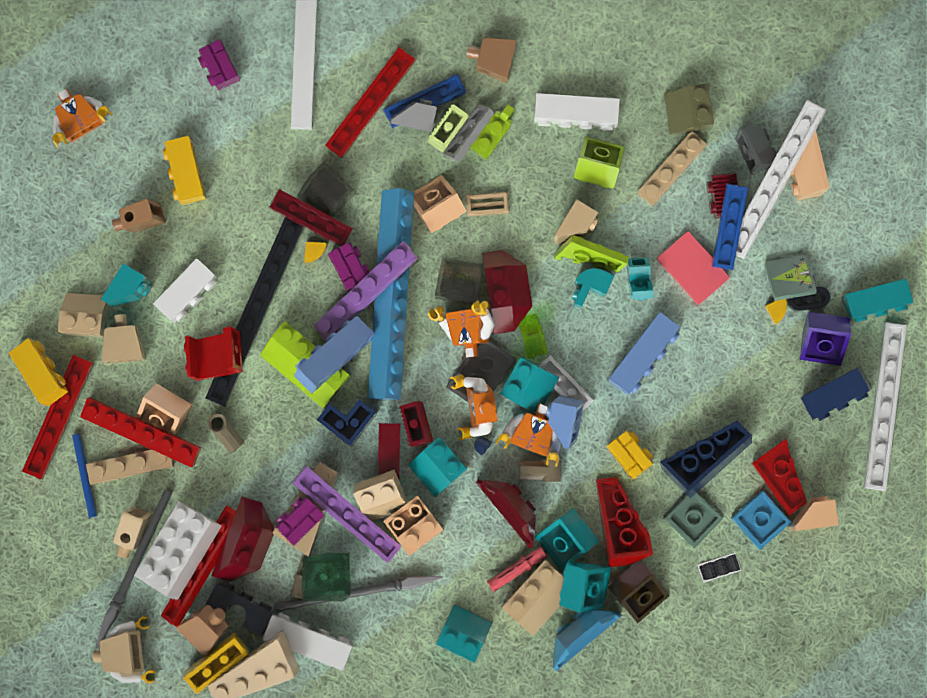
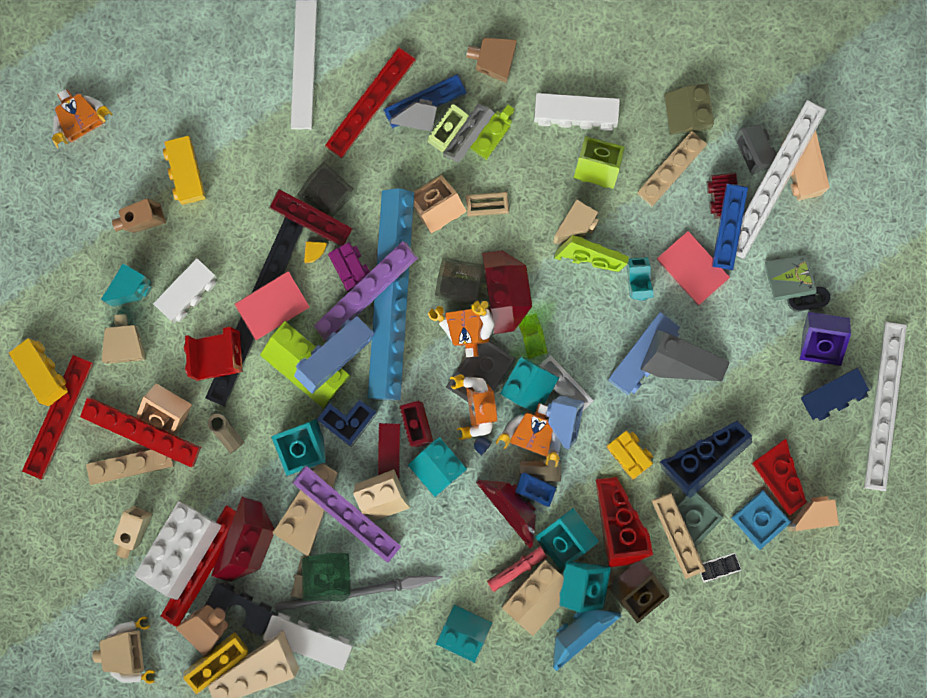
(83, 315): tan slope -> none
(84, 475): blue bar -> none
(118, 599): dark grey piece -> none
(218, 64): magenta brick -> none
(271, 305): none -> coral tile
(299, 520): magenta brick -> none
(300, 446): none -> teal slope
(413, 525): light nougat slope -> none
(535, 489): none -> blue plate
(593, 280): teal brick -> none
(678, 535): none -> tan tile
(682, 360): none -> dark grey wedge
(777, 310): yellow tile -> none
(878, 300): teal brick -> none

